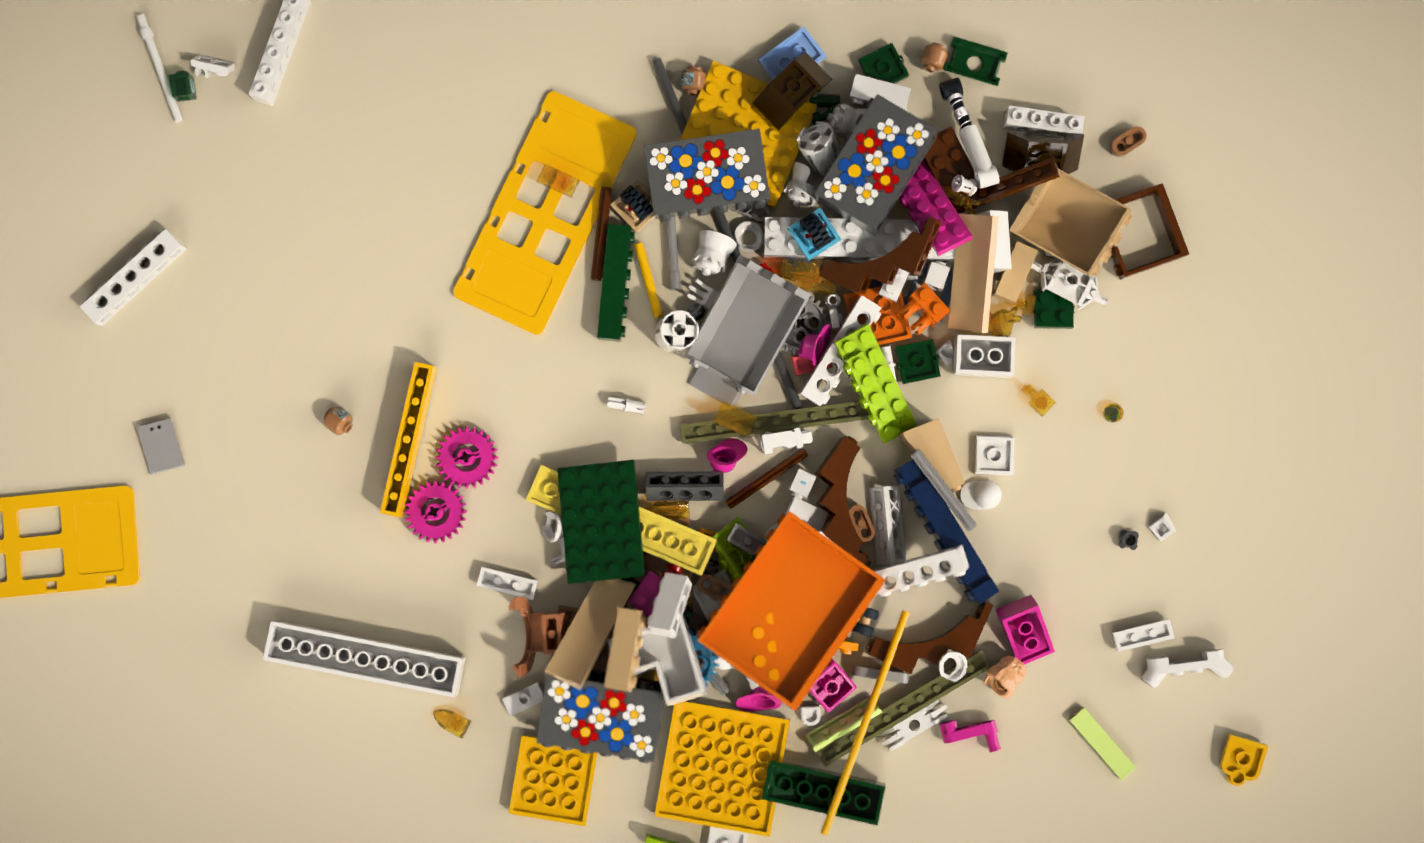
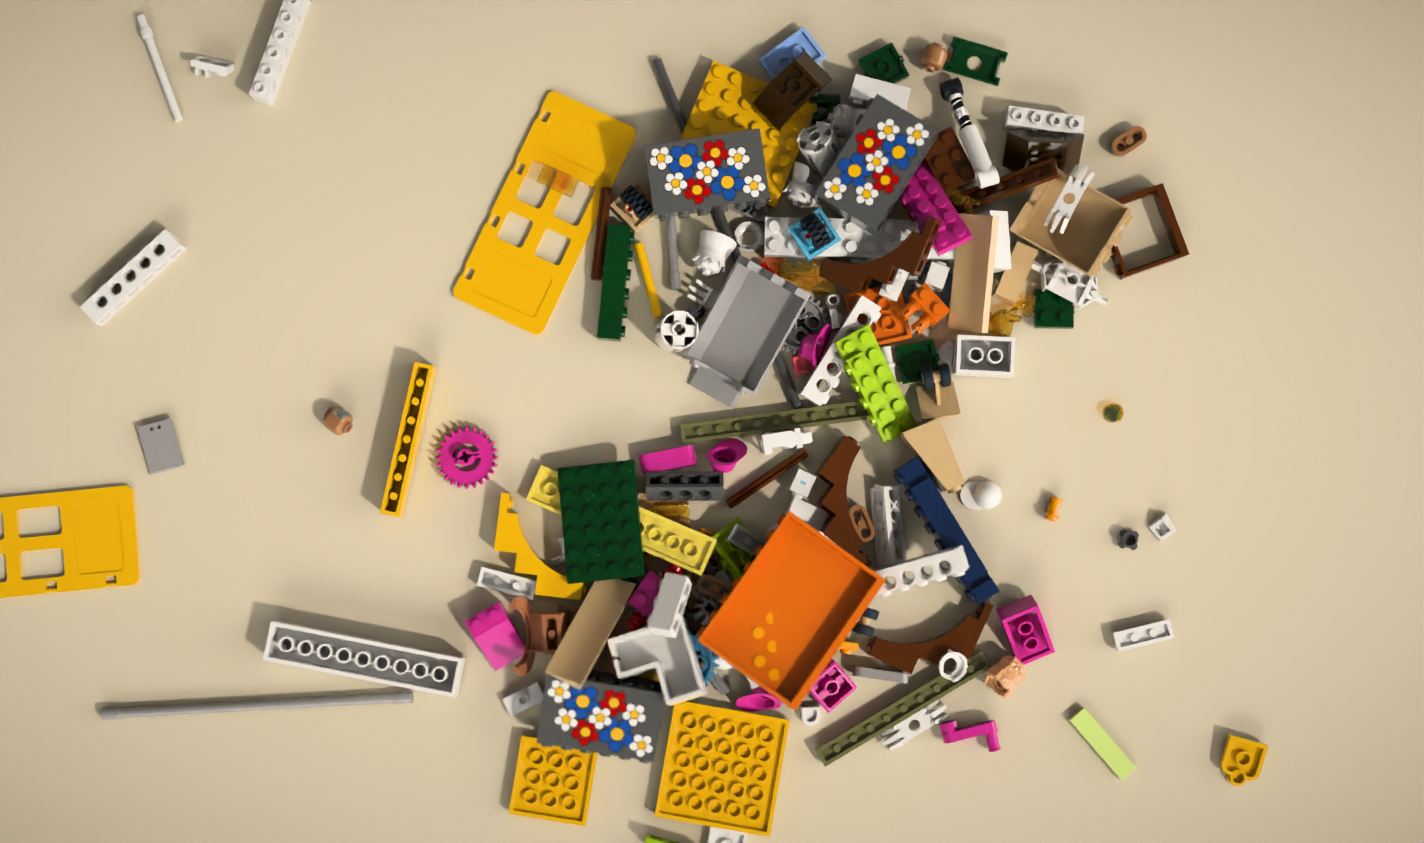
(118, 713): none -> light grey piece
(182, 86): clear green brick -> none
(451, 502): dark pink gear -> none
(452, 722): clear yellow plate -> none
(496, 635): none -> dark pink slope
(512, 539): none -> yellow arch
(547, 529): white piece -> none
(625, 649): tan brick -> none
(626, 404): white axle -> none
(667, 459): none -> dark pink beam
(693, 80): medium nougat head -> none
(702, 614): none -> light grey piece
(735, 419): clear yellow panel -> none
(815, 788): dark green slope -> none
(839, 725): yellowish green tile -> none
(864, 723): yellow piece -> none
(936, 398): none -> tan plate
(943, 489): light grey axle -> none
(964, 185): white bush -> none
(994, 455): white tile -> none
(1040, 401): clear yellow plate -> none
(1053, 508): none -> light orange pin
(1066, 210): none -> white piece
(1211, 659): white plate -> none

